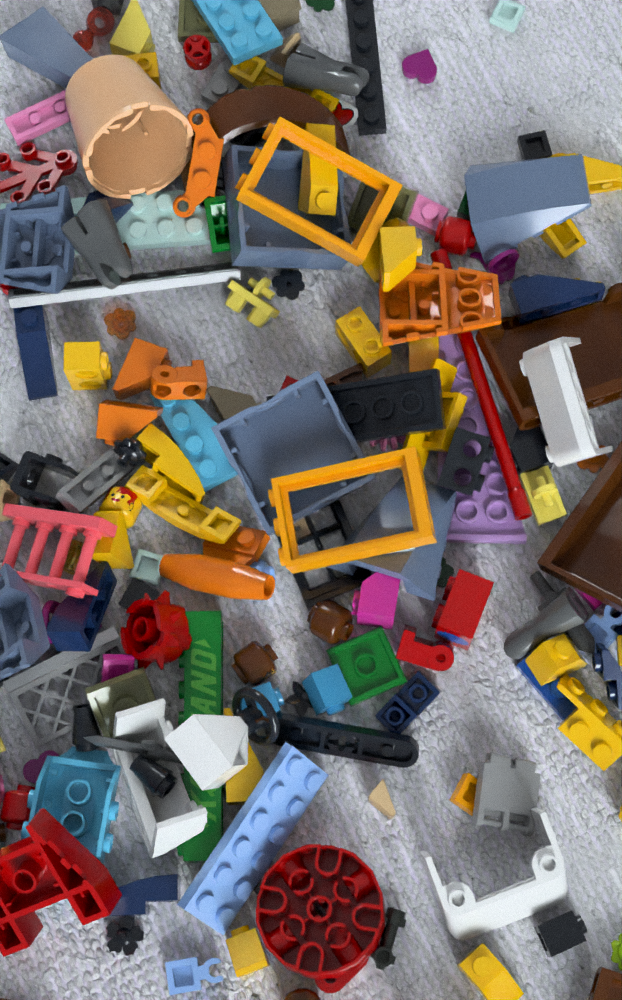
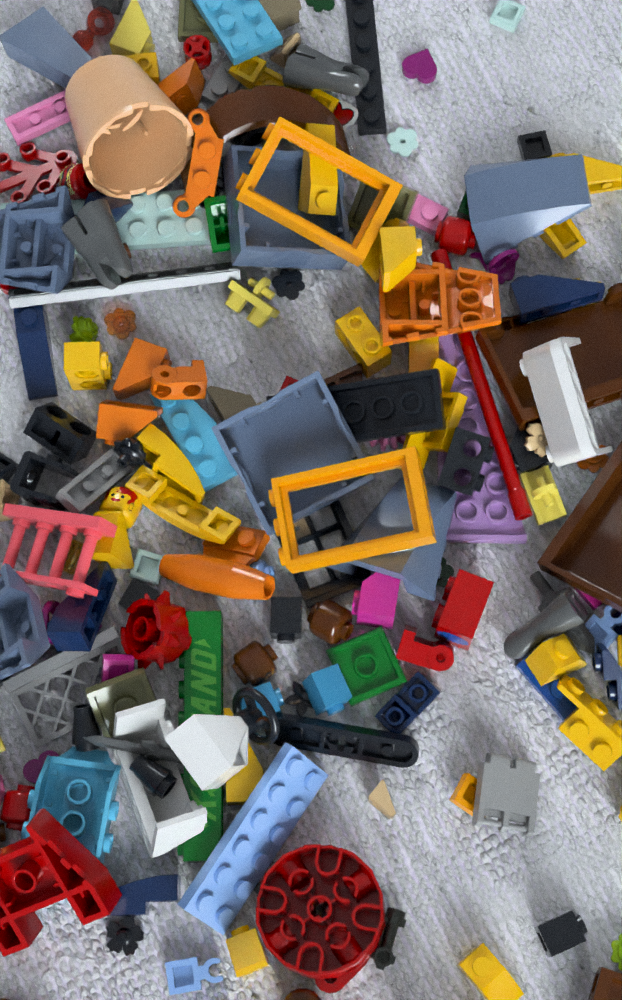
(60, 432): none -> black brick
(76, 180): none -> red head
(84, 330): none -> lime plant
(184, 86): none -> orange slope
(286, 619): none -> black brick
(401, 136): none -> light aqua plant
(471, 917): white windscreen -> none
(537, 440): none -> tan plant

